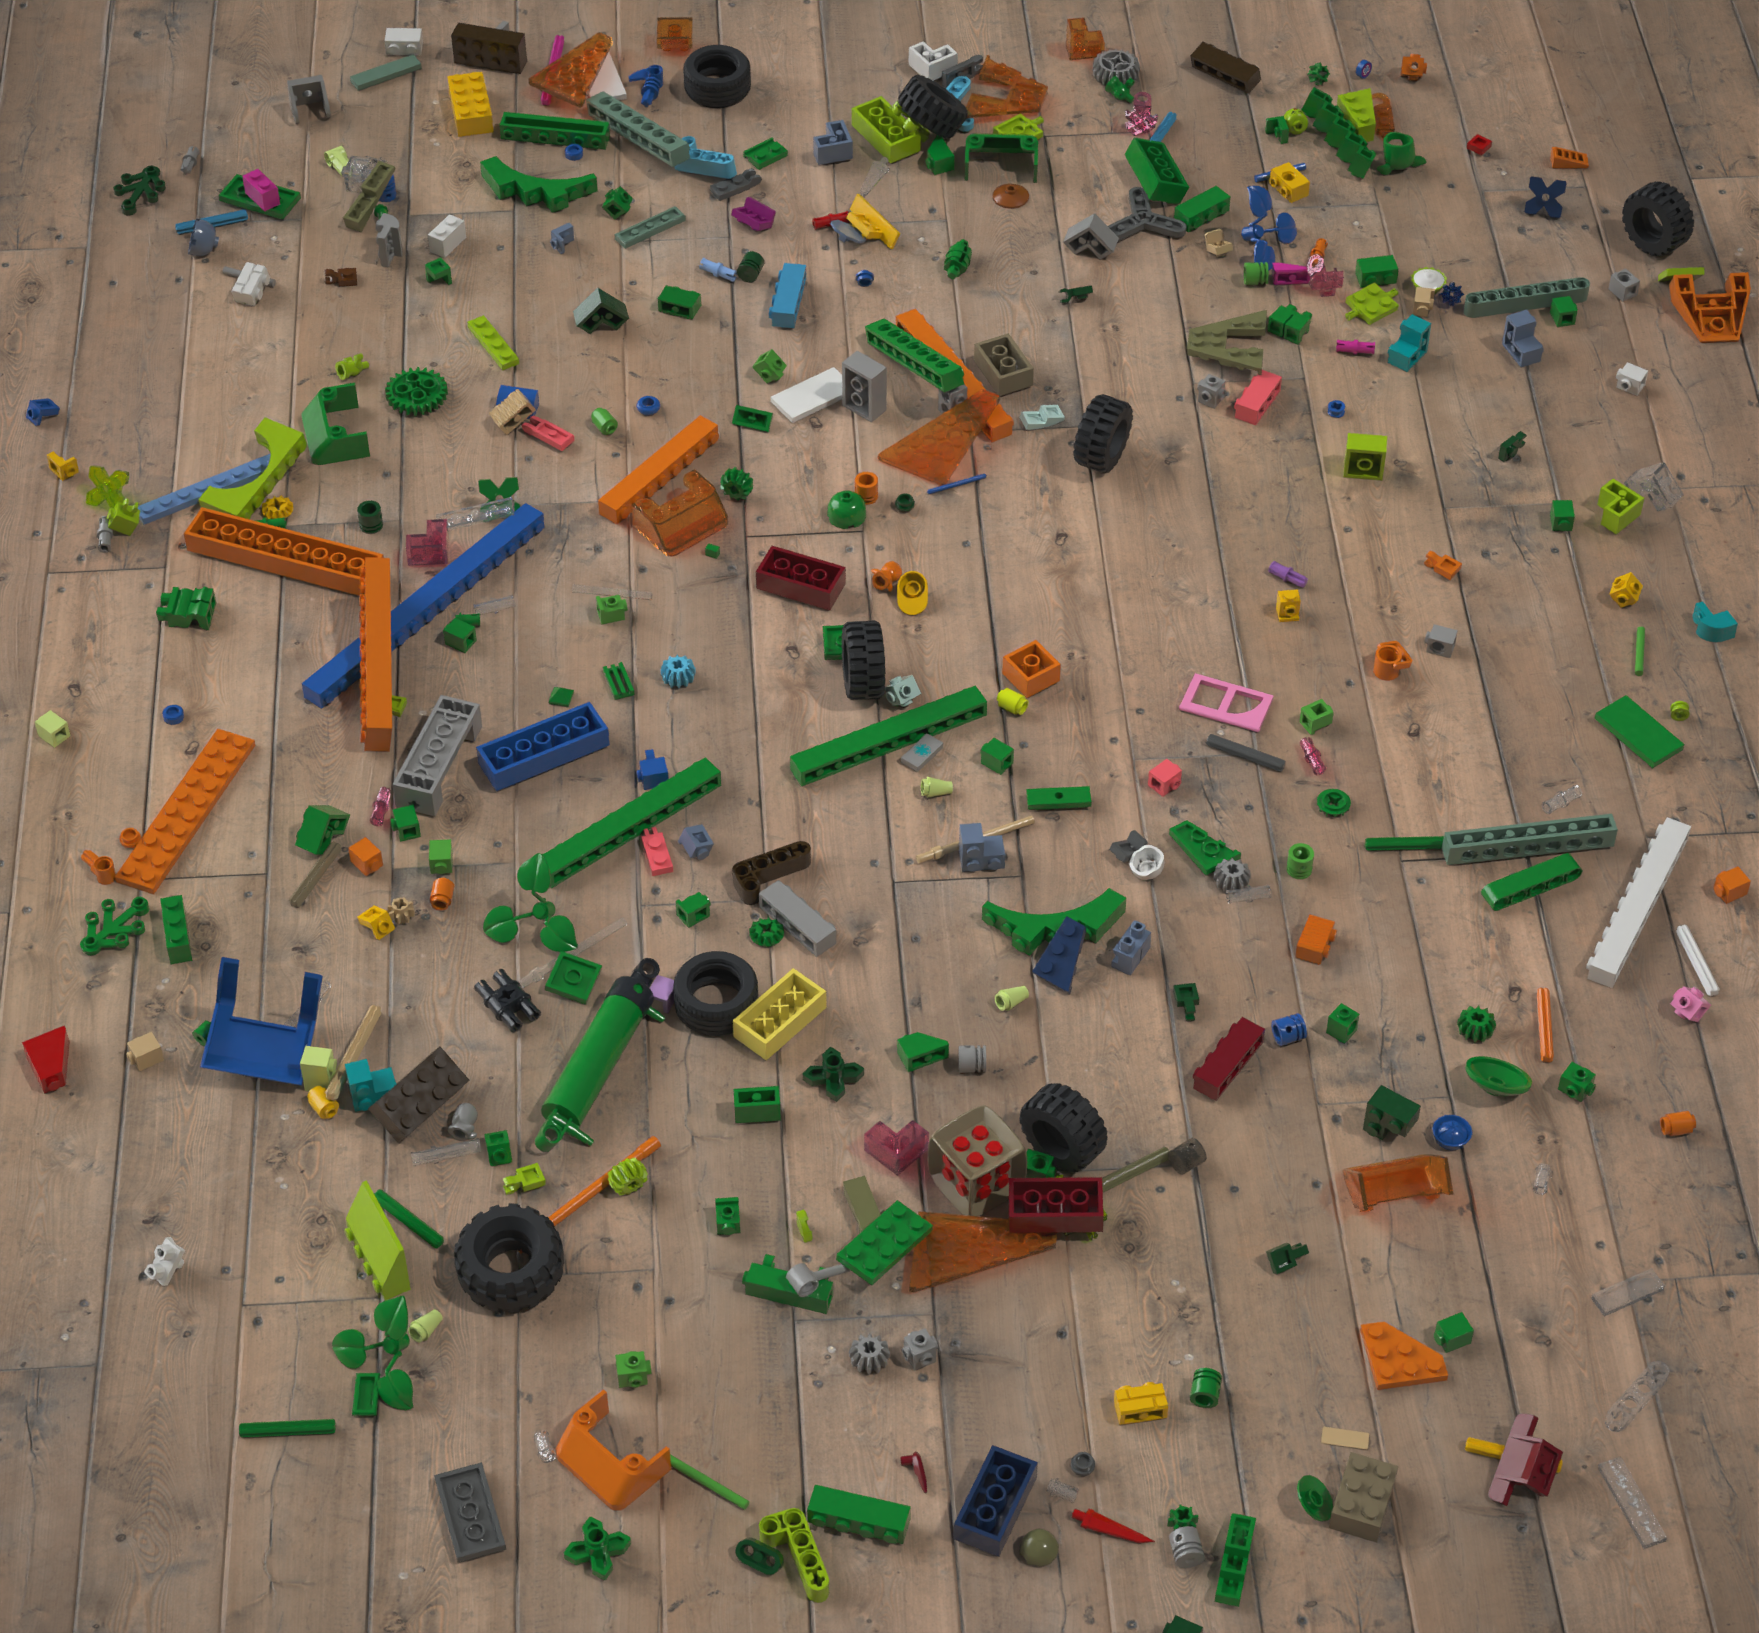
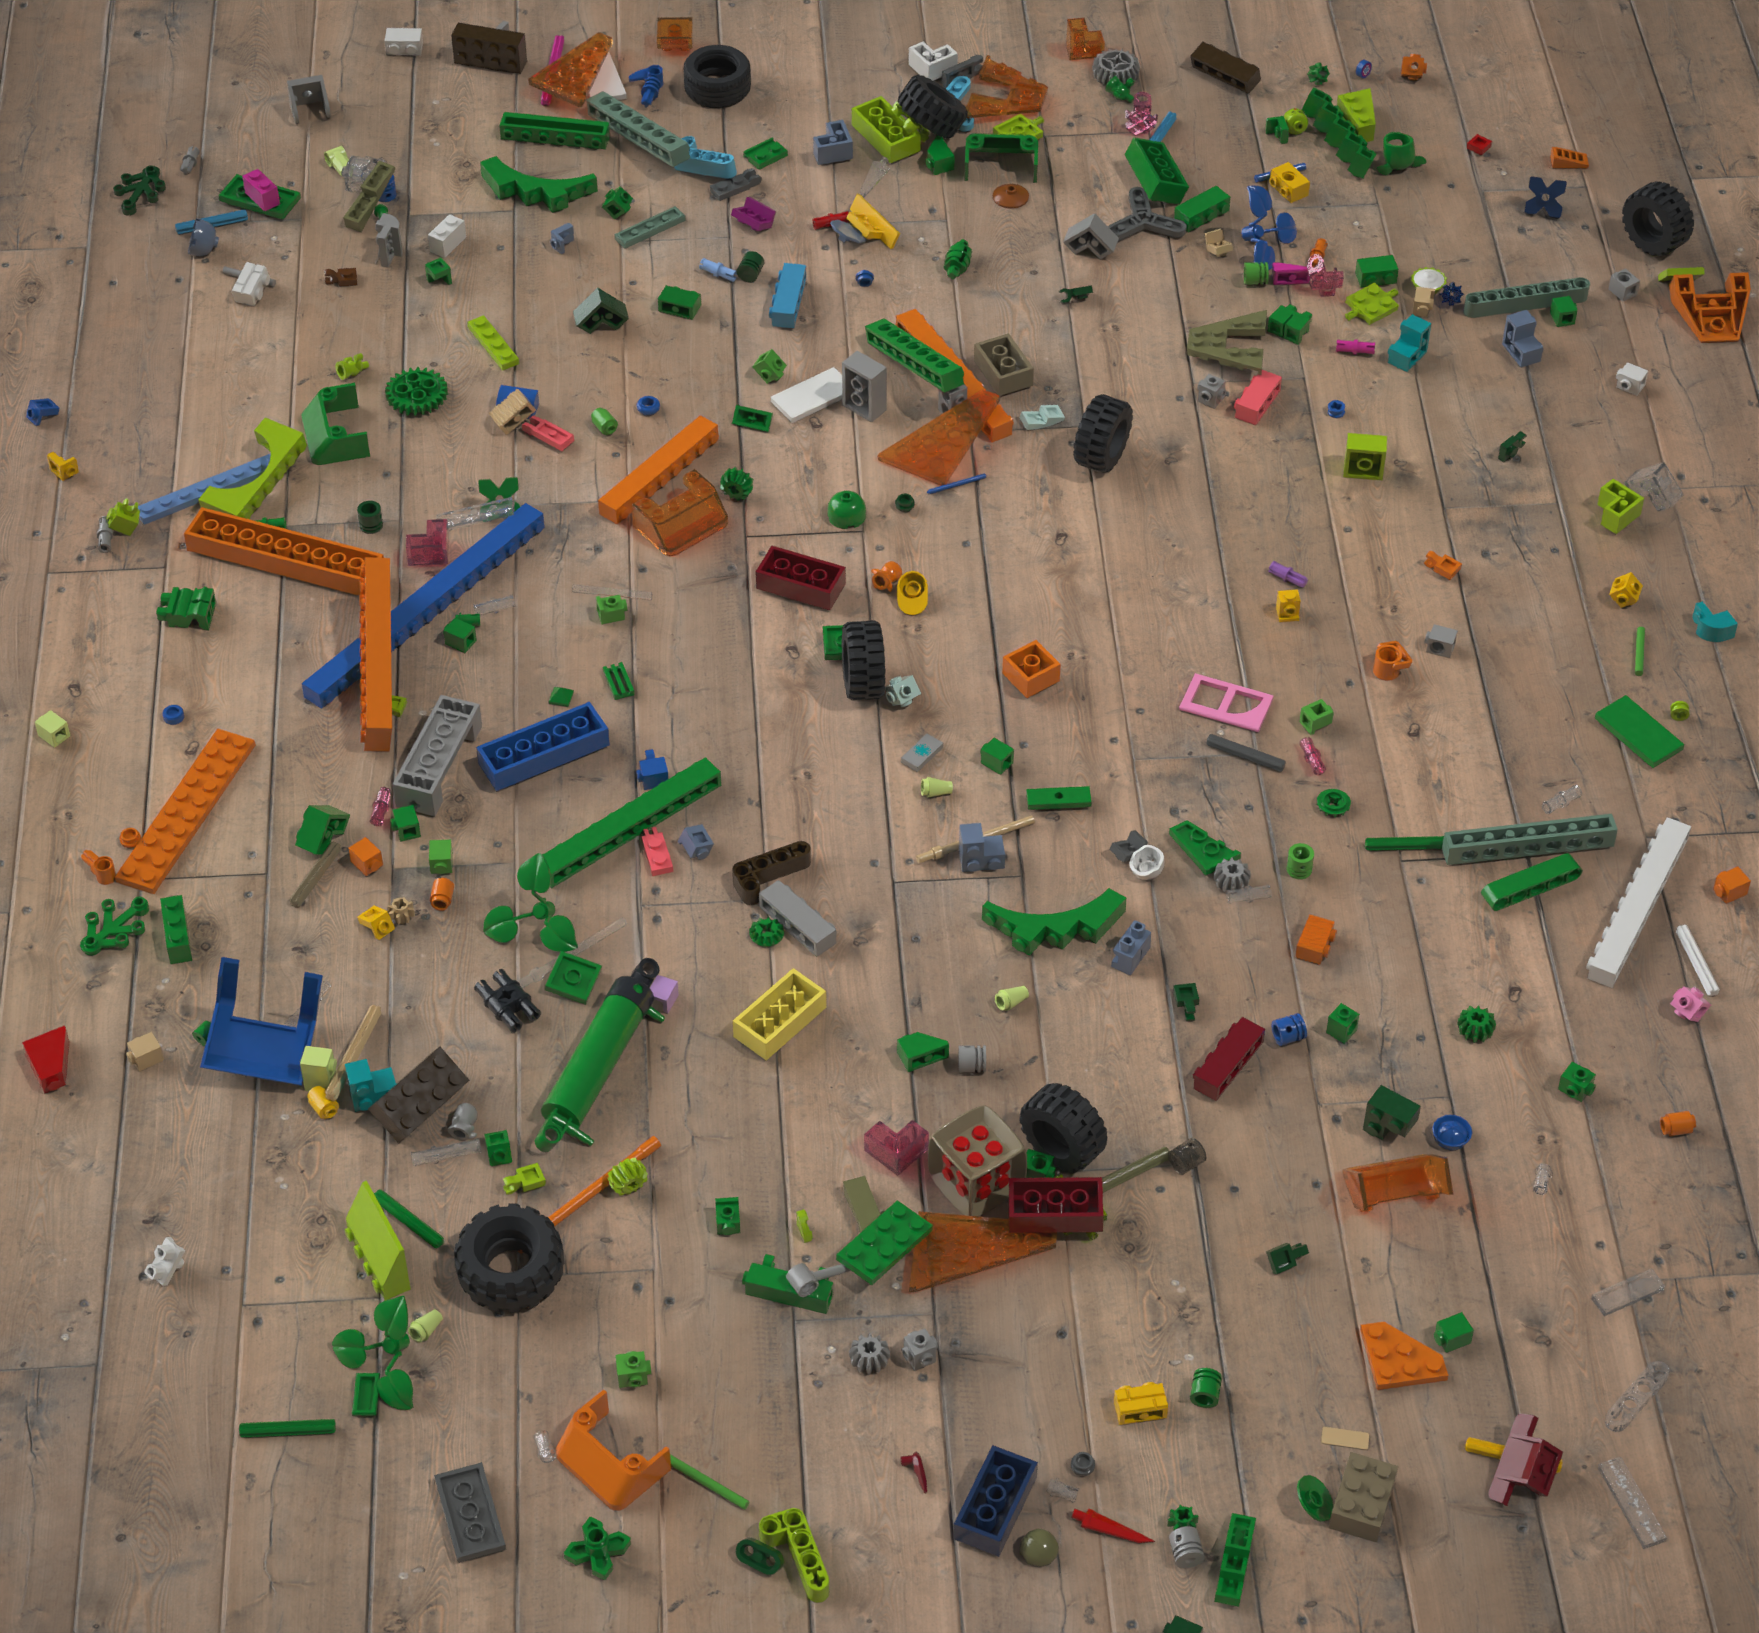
(107, 487): clear neon green plant -> none
(271, 512): yellow gear -> none
(385, 72): sand green tile -> none
(470, 104): yellow brick -> none
(574, 152): blue tile -> none
(678, 671): medium azure gear -> none
(693, 909): green brick -> none
(708, 969): black tyre -> none
(712, 551): green piece -> none
(757, 1104): green brick -> none
(833, 1074): dark green plant -> none
(858, 1514): green brick -> none
(867, 487): orange piece -> none
(888, 735): green brick -> none
(1012, 701): neon yellow brick -> none
(1061, 956): dark blue wing -> none
(1165, 777): coral brick -> none
(1383, 115): clear orange plate -> none
(1497, 1076): green dish -> none
(1545, 1025): orange axle -> none
(1562, 515): green brick -> none

